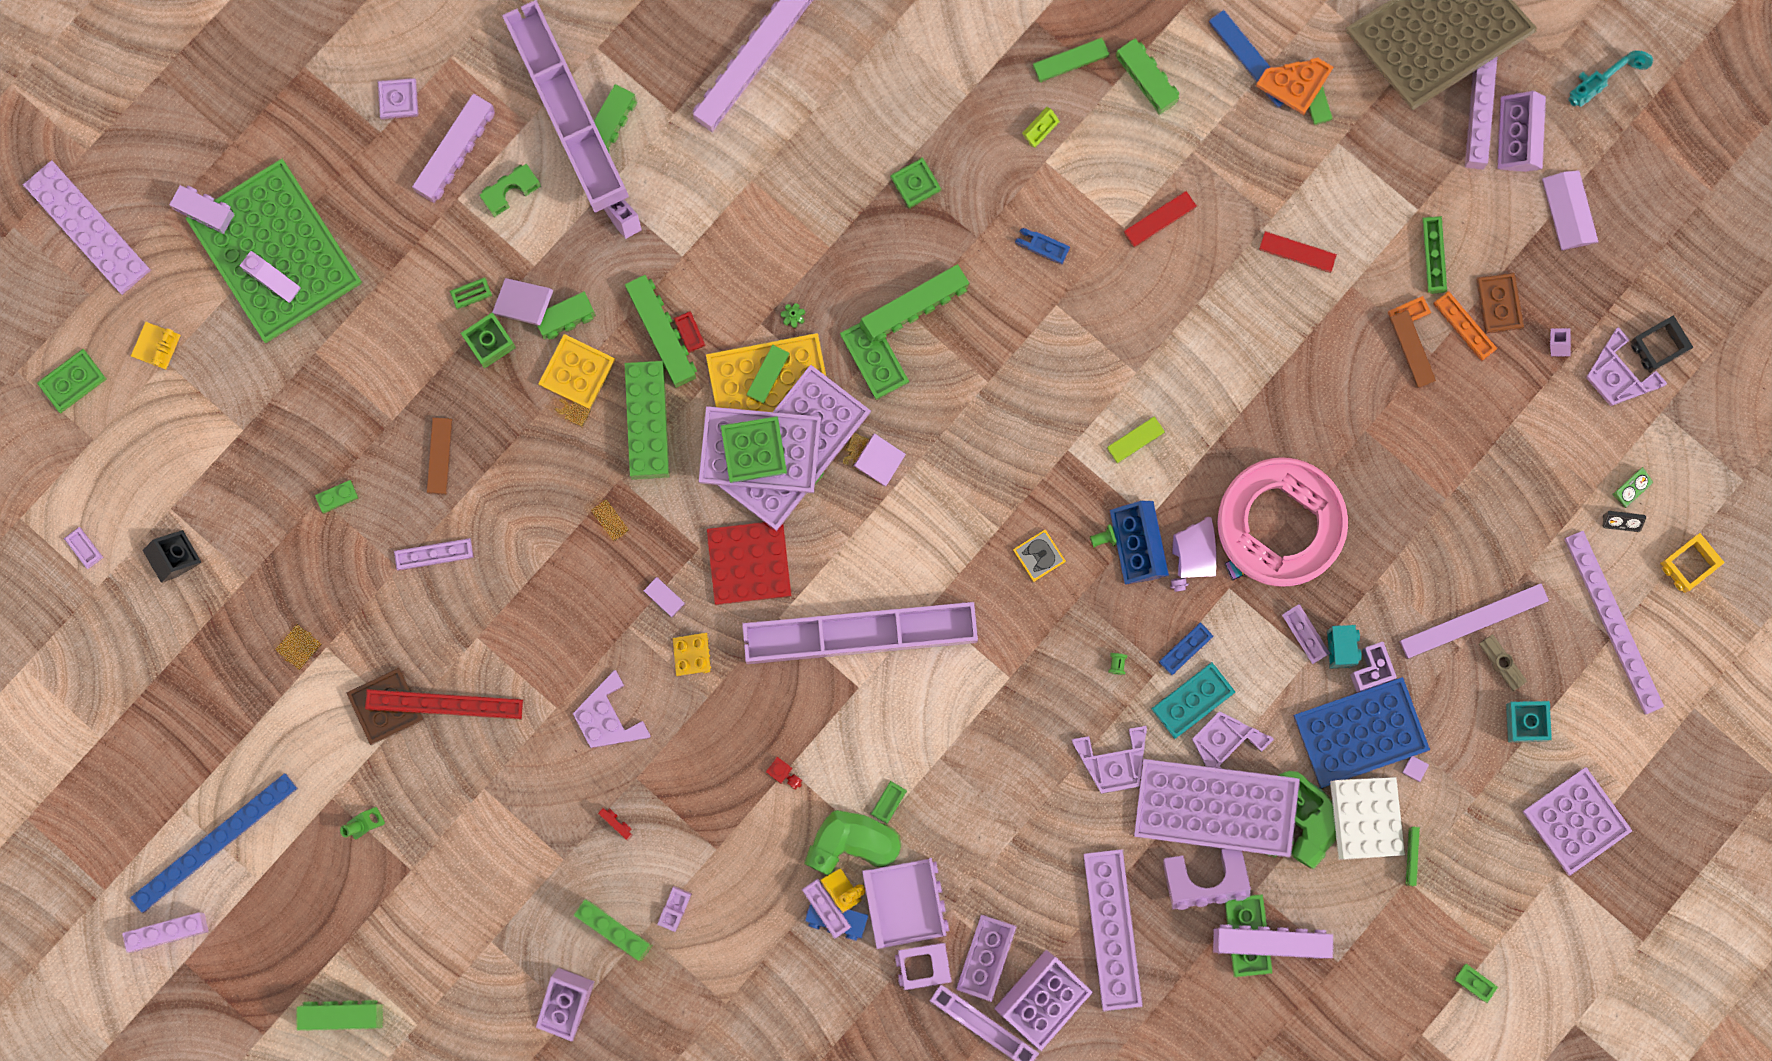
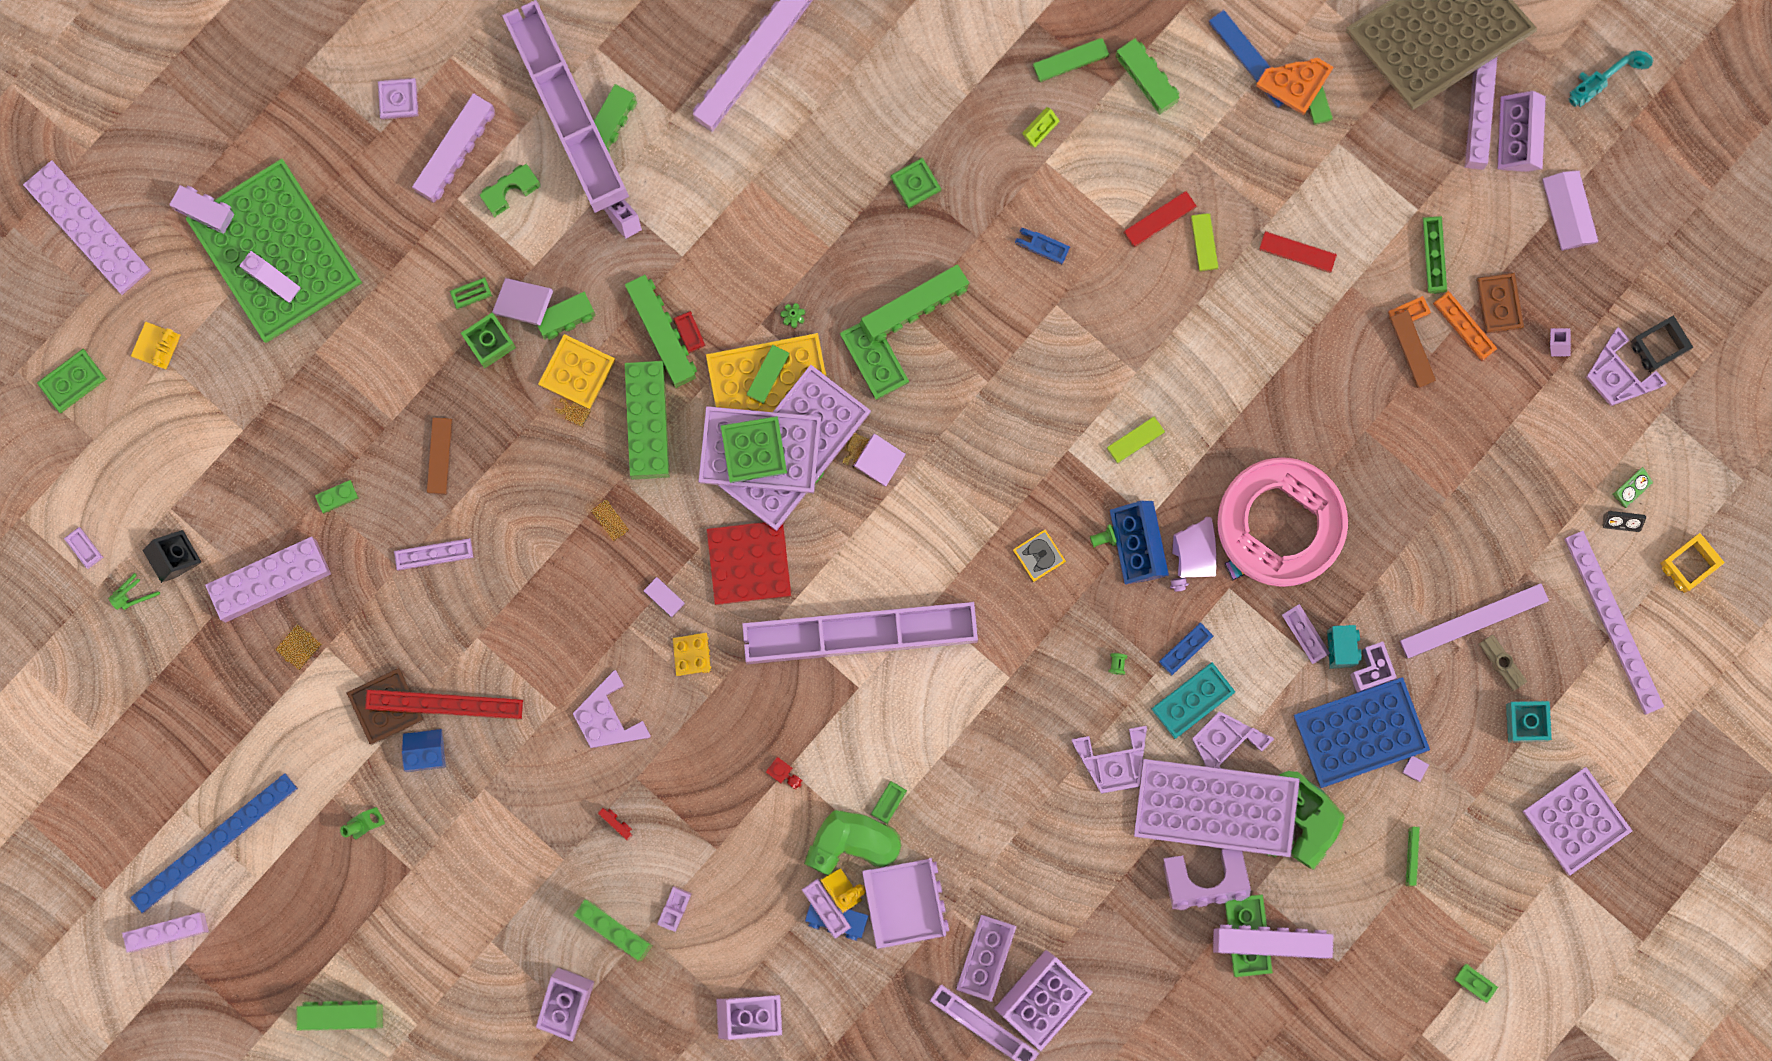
(120, 598): none -> bright green plant
(268, 579): none -> lavender brick
(423, 750): none -> blue slope
(749, 1017): none -> lavender slope
(939, 962): lavender window -> none
(1112, 930): lavender plate -> none
(1204, 242): none -> lime tile
(1367, 818): white plate -> none

